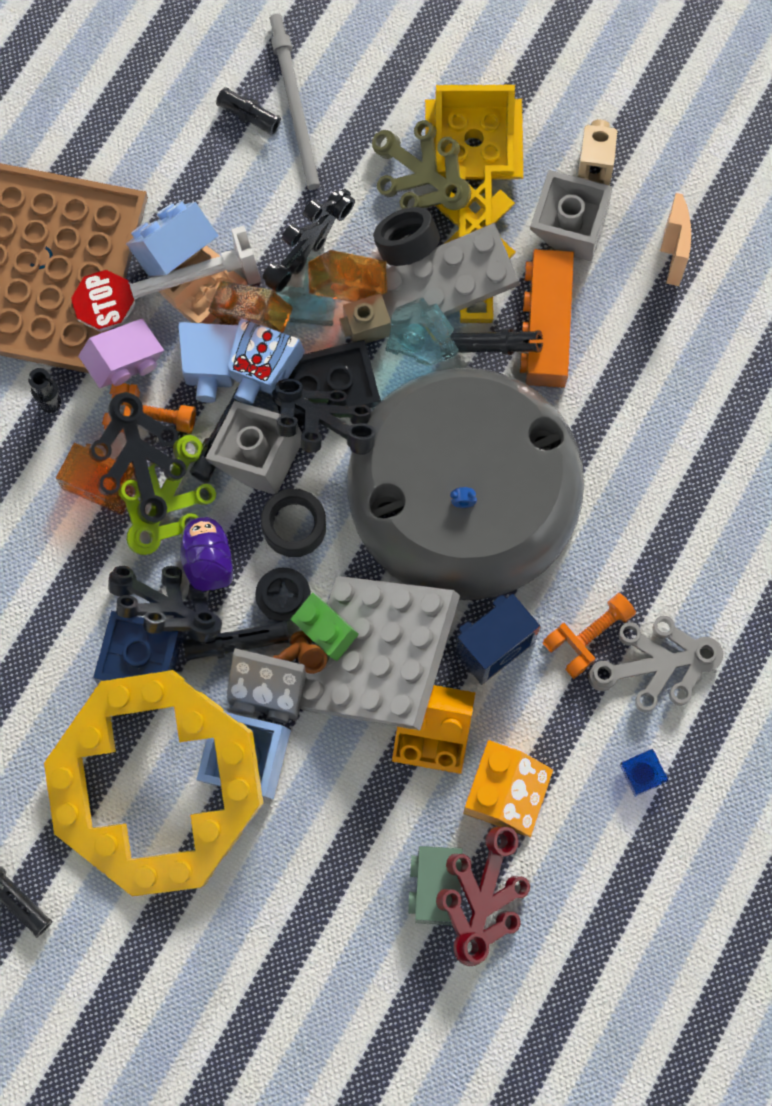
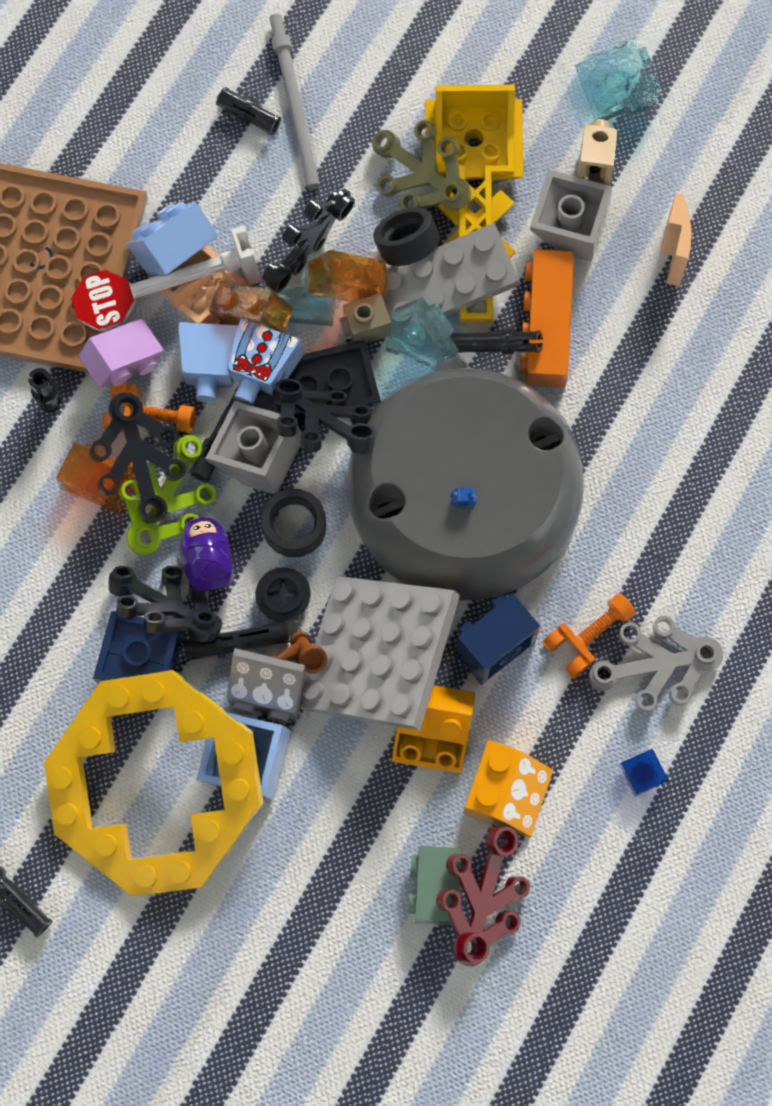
(324, 626): bright green plate -> none
(619, 81): none -> clear light blue plate

